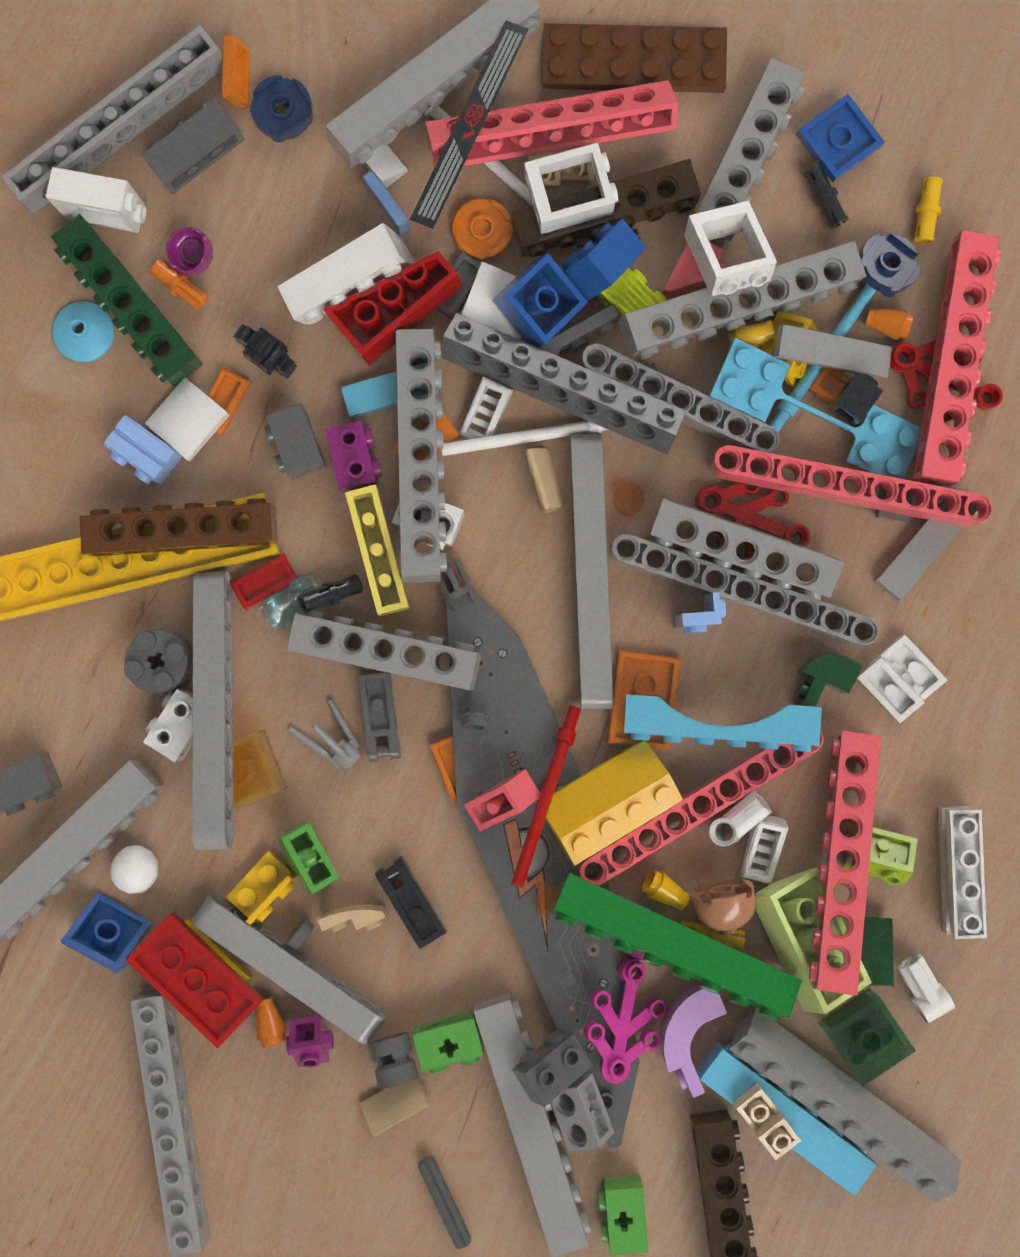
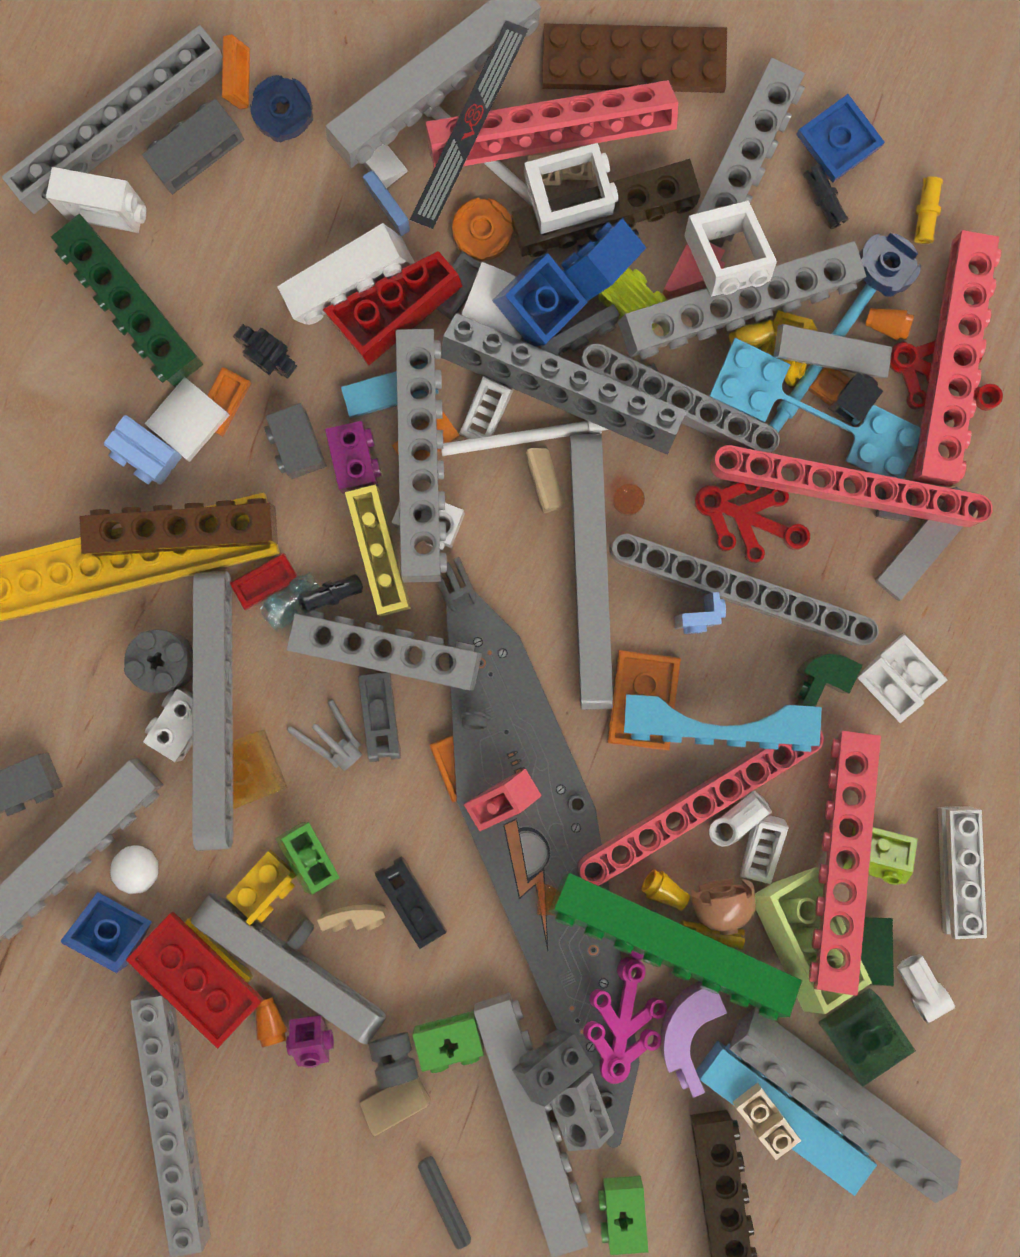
(92, 341): medium azure dish -> none
(178, 284): orange axle -> none
(189, 251): magenta hair -> none
(564, 738): red bar -> none
(611, 801): yellow slope -> none
(824, 567): light grey brick -> none

